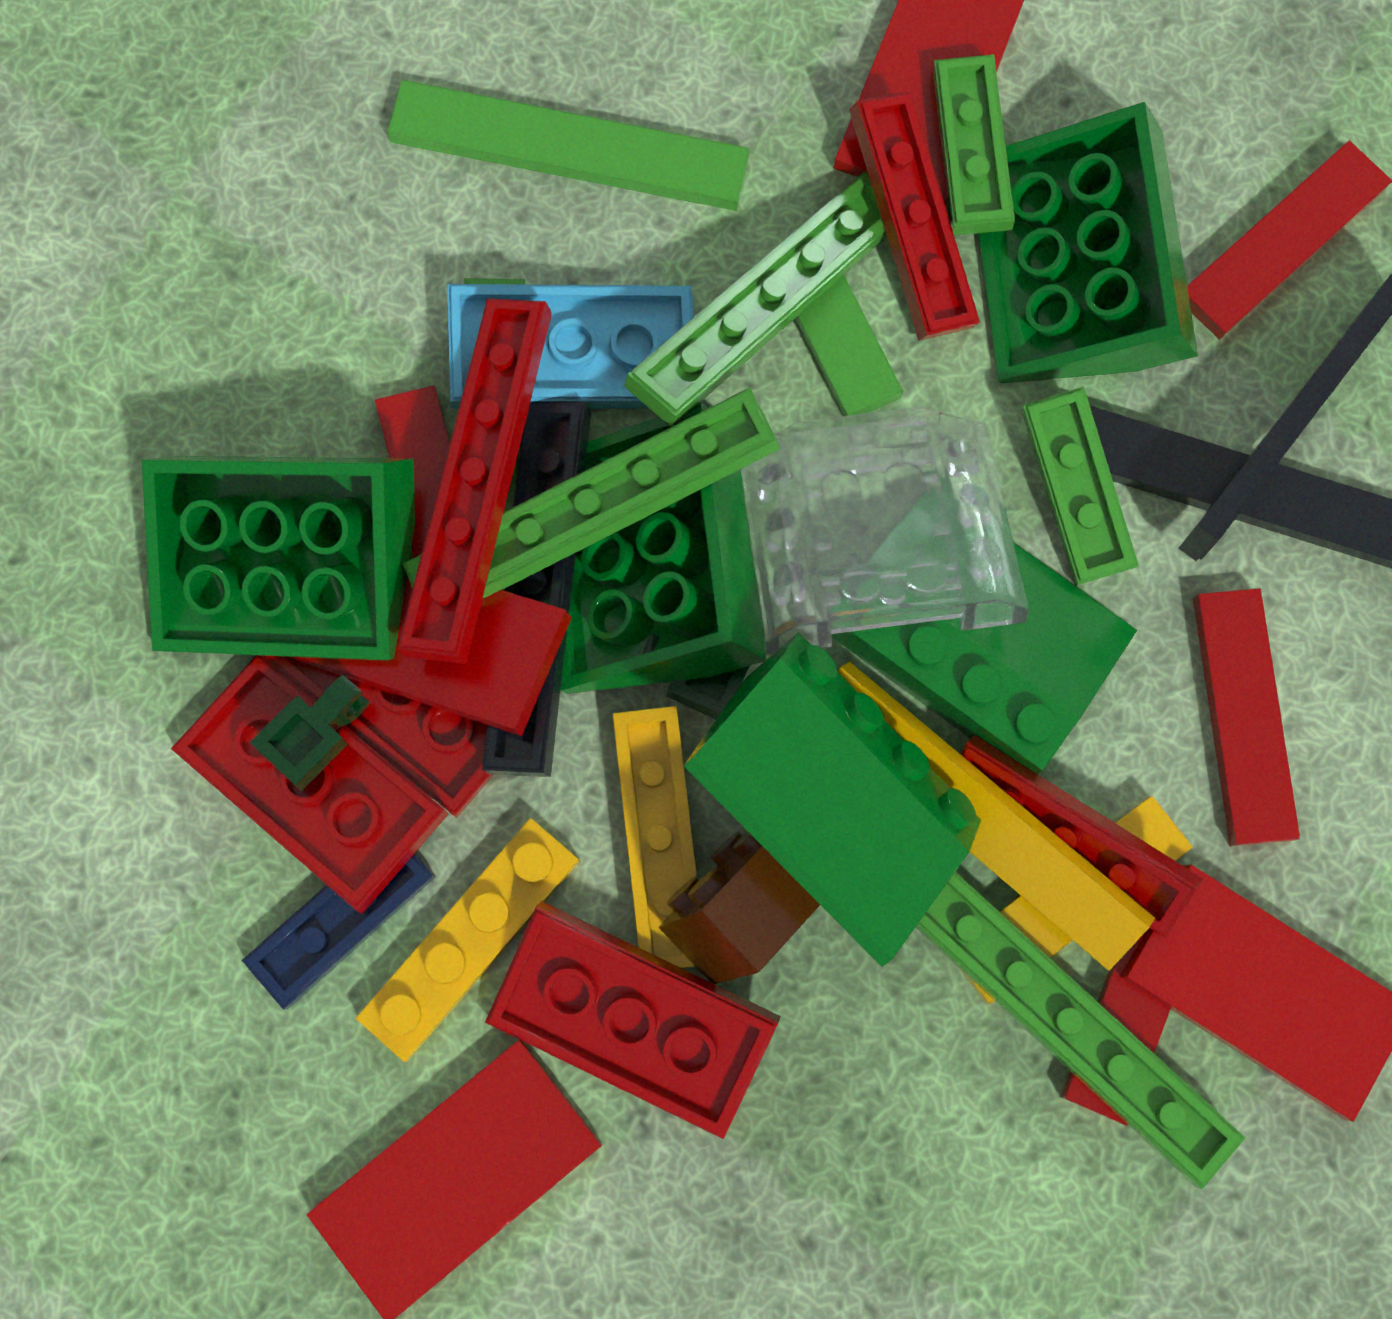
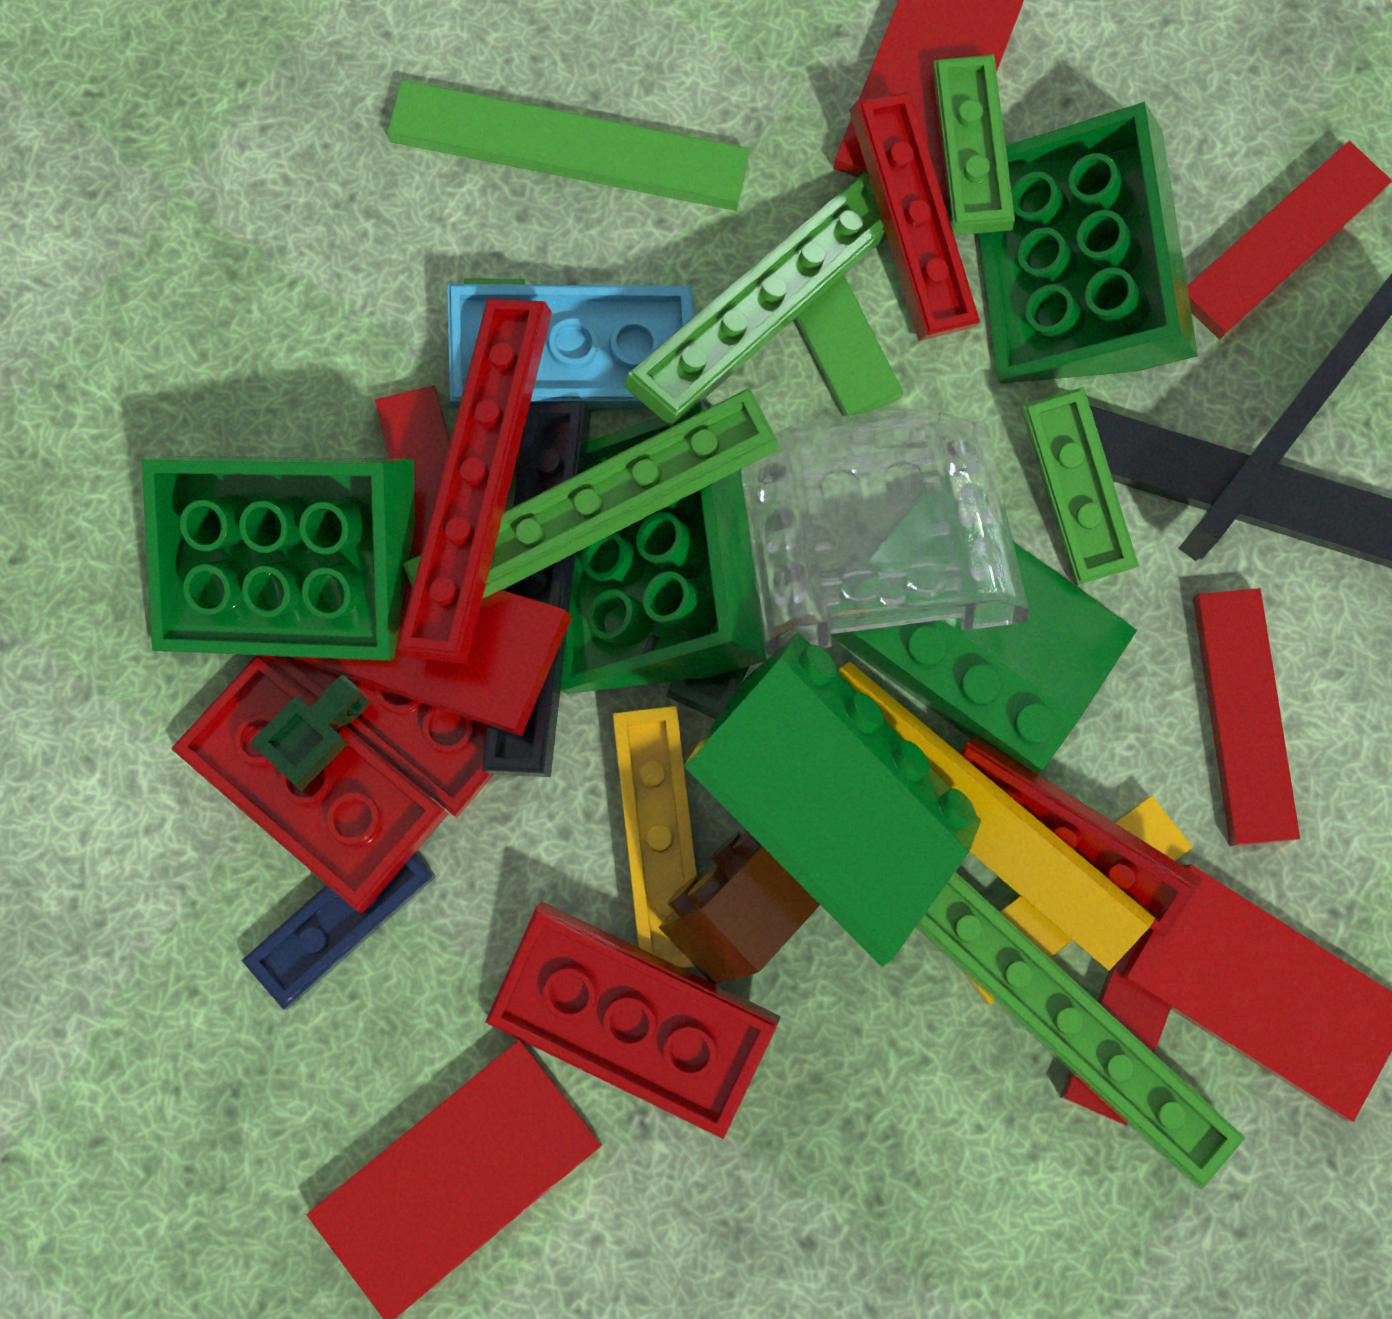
(467, 940): yellow plate -> none

